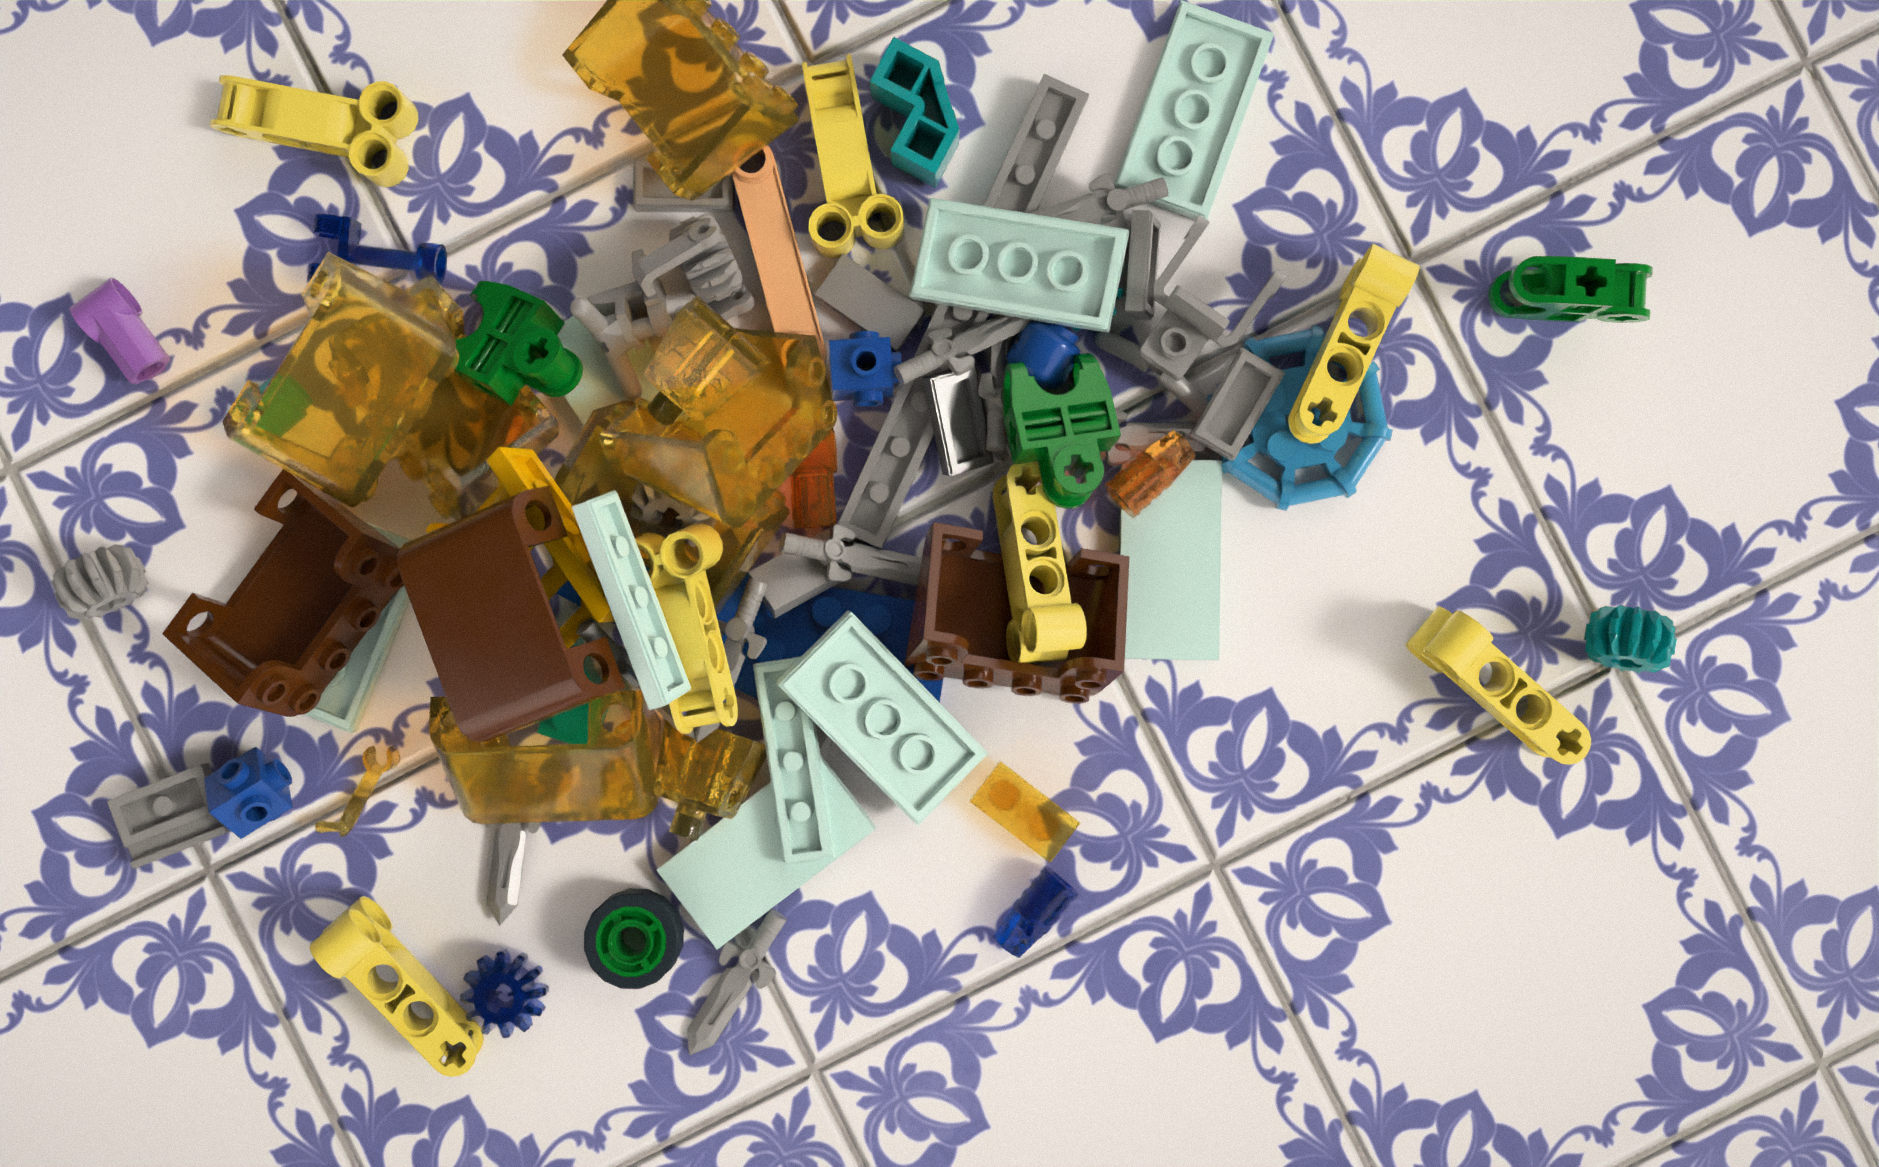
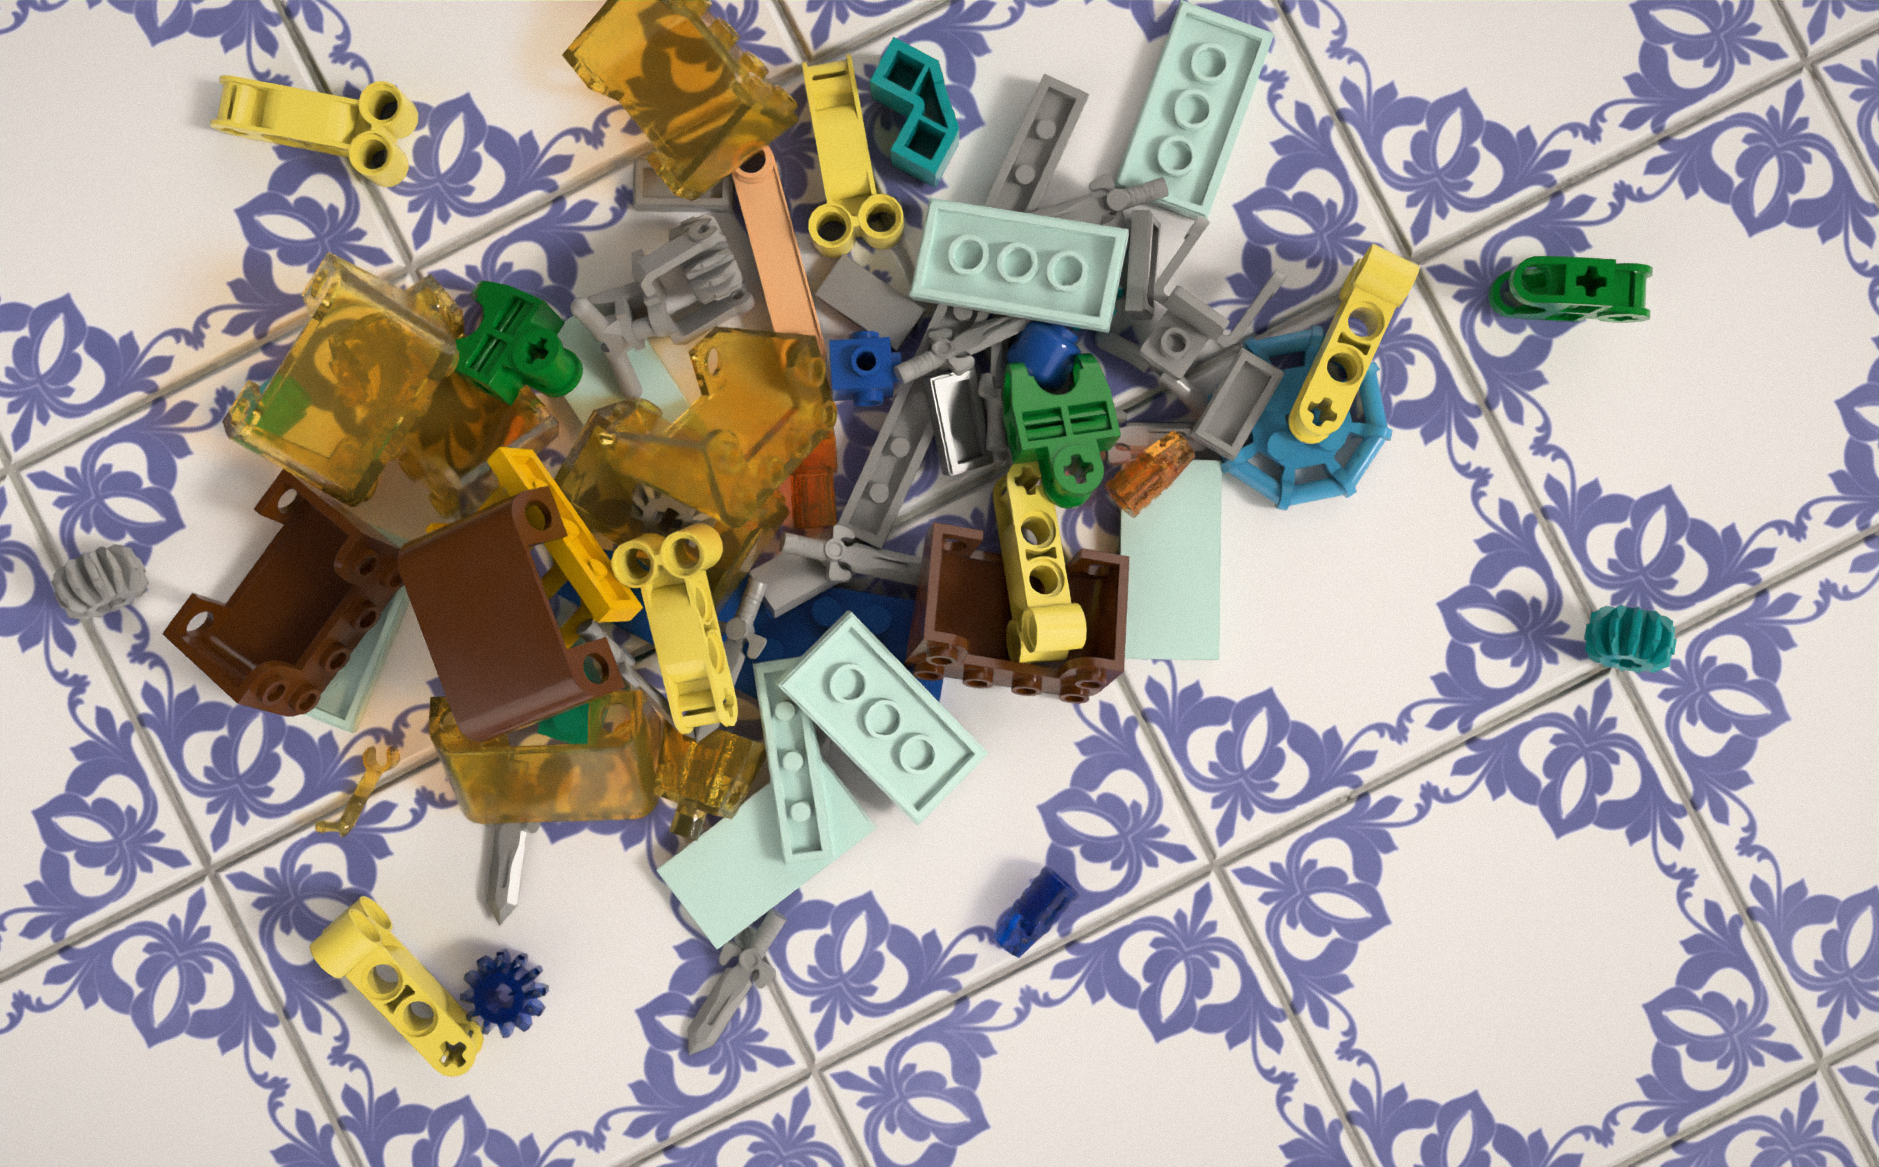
(113, 319): medium lavender piece -> none
(165, 816): light grey plate -> none
(248, 792): blue brick -> none
(427, 260): clear blue bar -> none
(613, 958): wheel -> none
(632, 599): light aqua tile -> none
(700, 365): clear yellow torso -> none
(1024, 811): clear yellow plate -> none
(1460, 649): light yellow piece -> none

